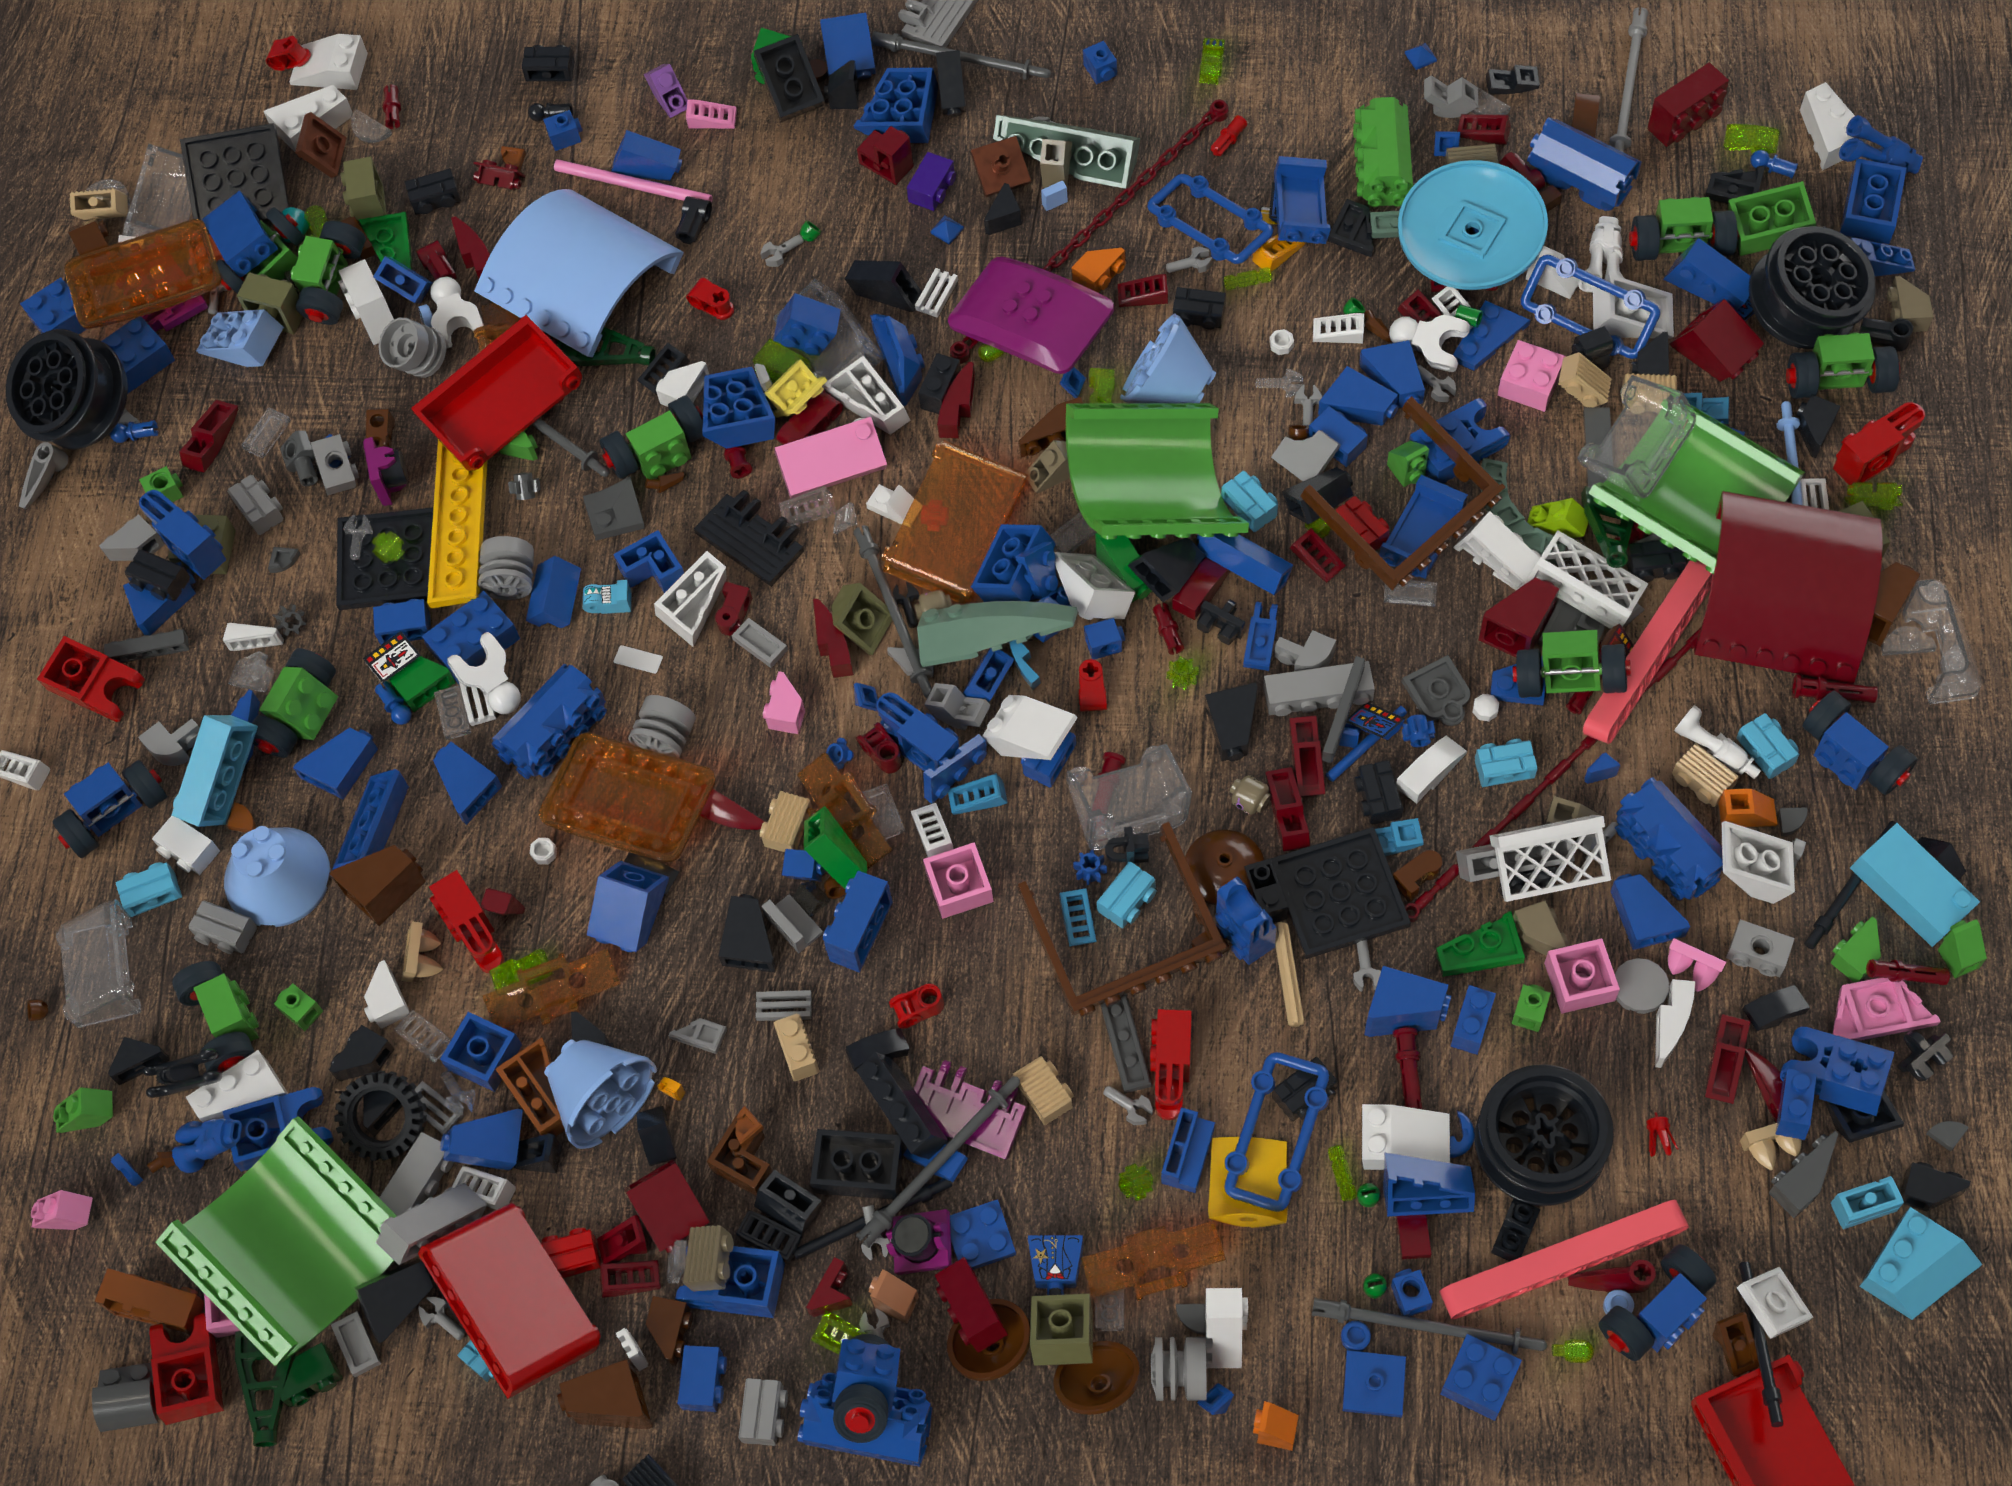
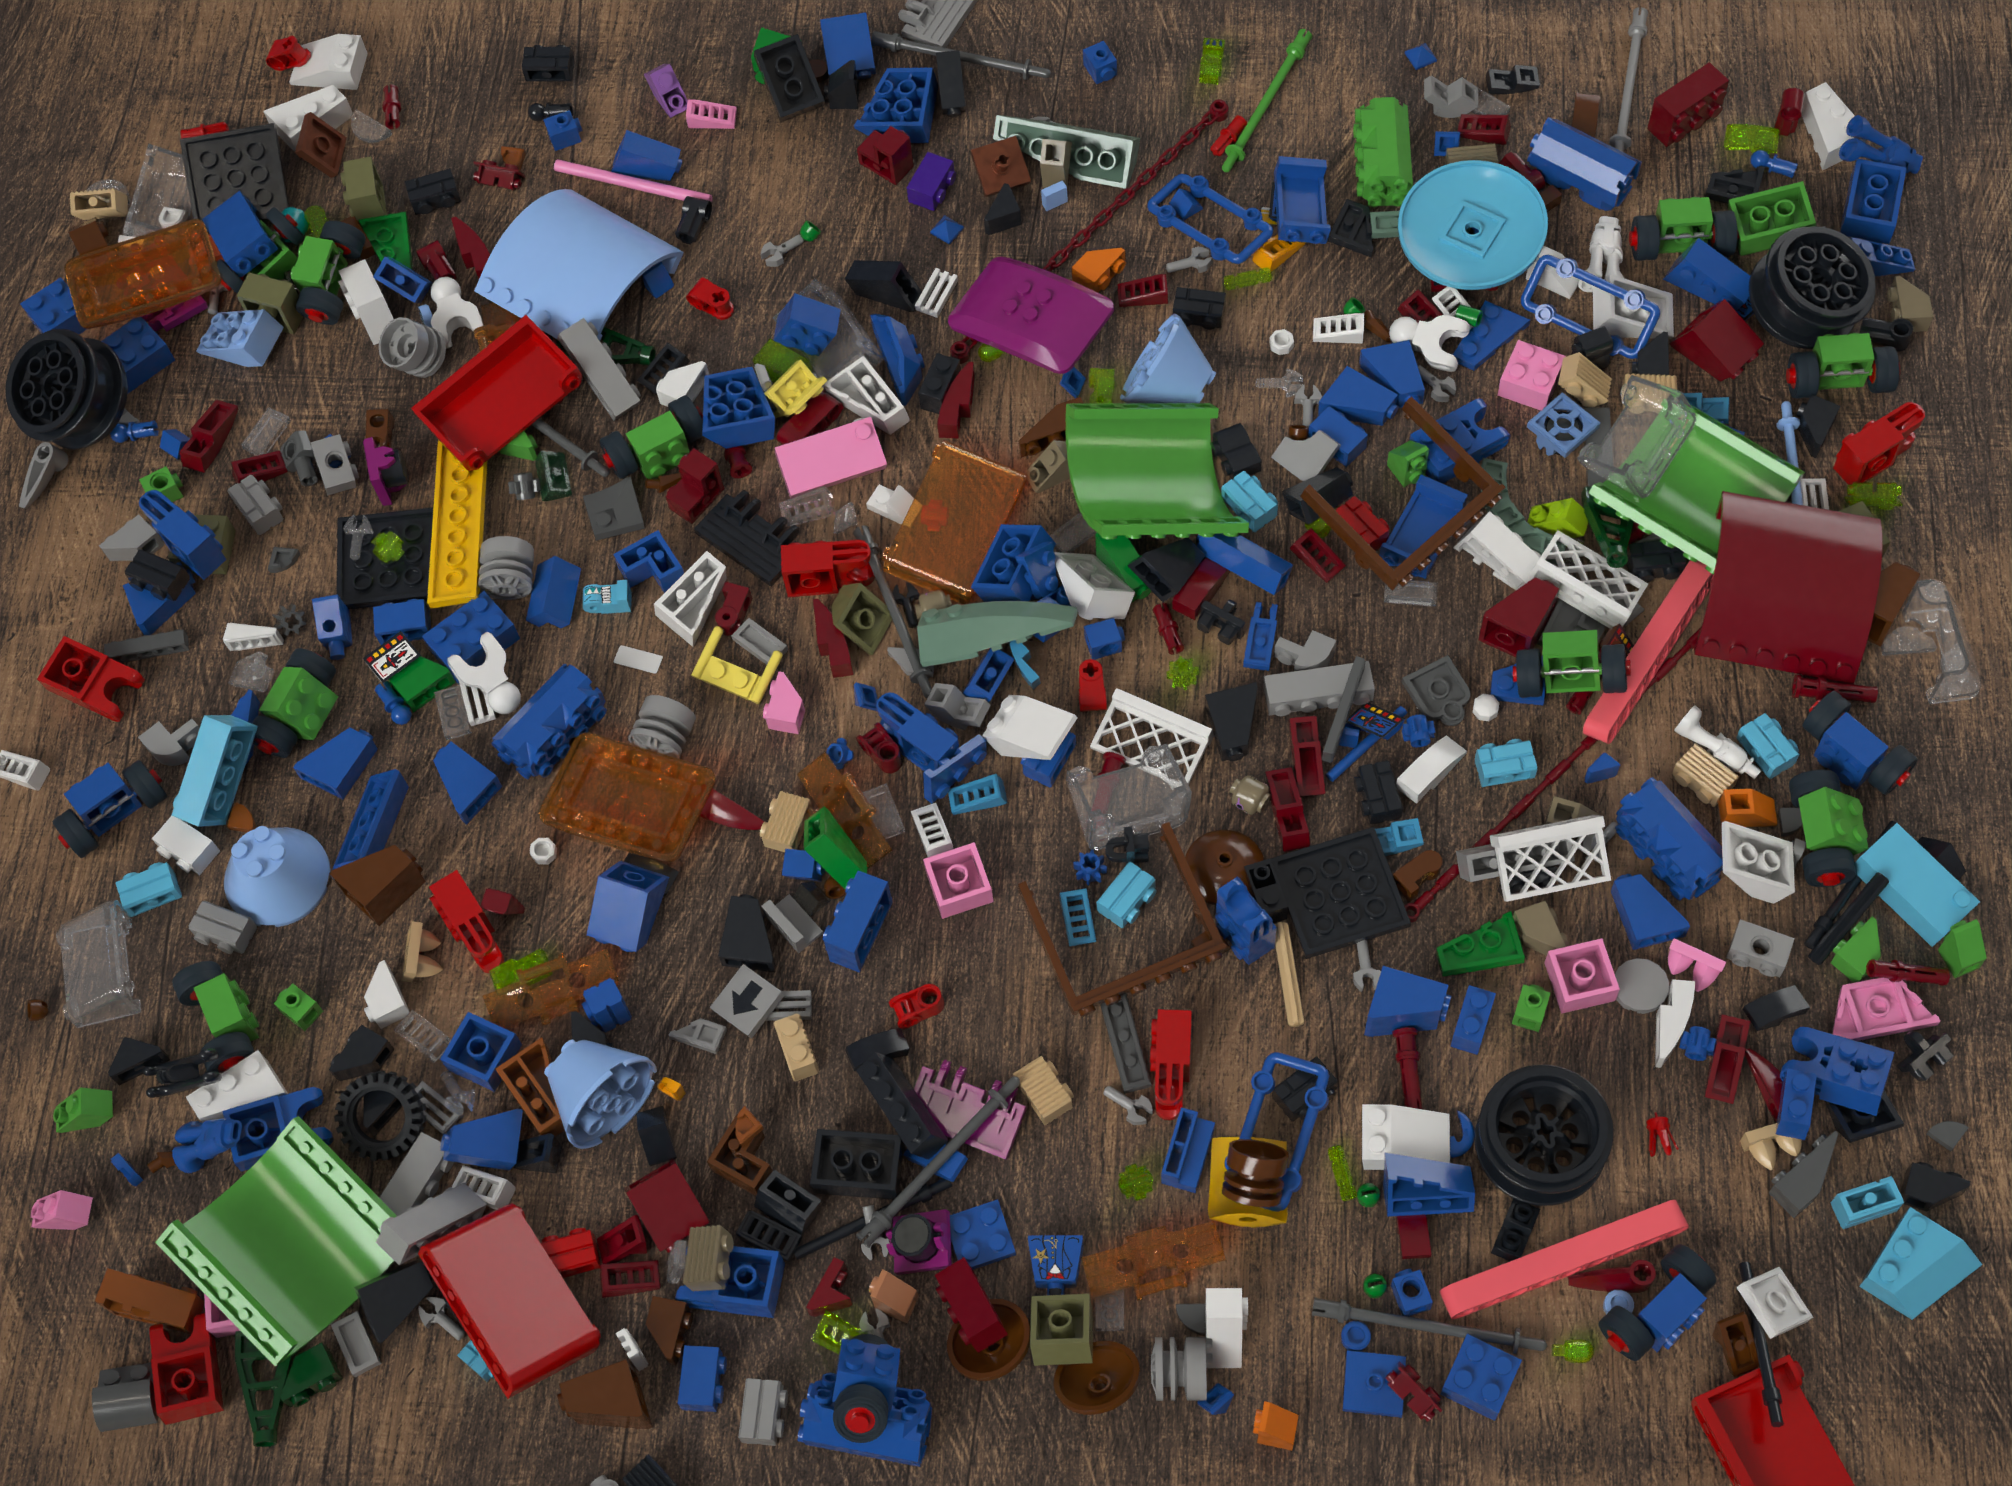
(172, 216): none -> white tile
(173, 441): none -> blue slope
(204, 130): none -> red axle
(248, 464): none -> dark red slope
(333, 625): none -> blue torso
(553, 475): none -> clear green slope
(599, 369): none -> light grey brick
(605, 1006): none -> blue brick
(657, 280): none -> blue slope
(697, 488): none -> dark red brick
(731, 677): none -> light yellow plate
(747, 1001): none -> light grey tile
(824, 566): none -> red brick
(1157, 716): none -> white fence
(1185, 204): none -> blue slope
(1235, 451): none -> black brick
(1255, 1173): none -> reddish brown wheel
(1295, 52): none -> bright green bar
(1423, 1400): none -> dark red hinge
(1562, 430): none -> medium blue piece
(1697, 1043): none -> blue gear
(1789, 111): none -> dark red piece
(1831, 827): none -> brick
(1848, 918): none -> black axle

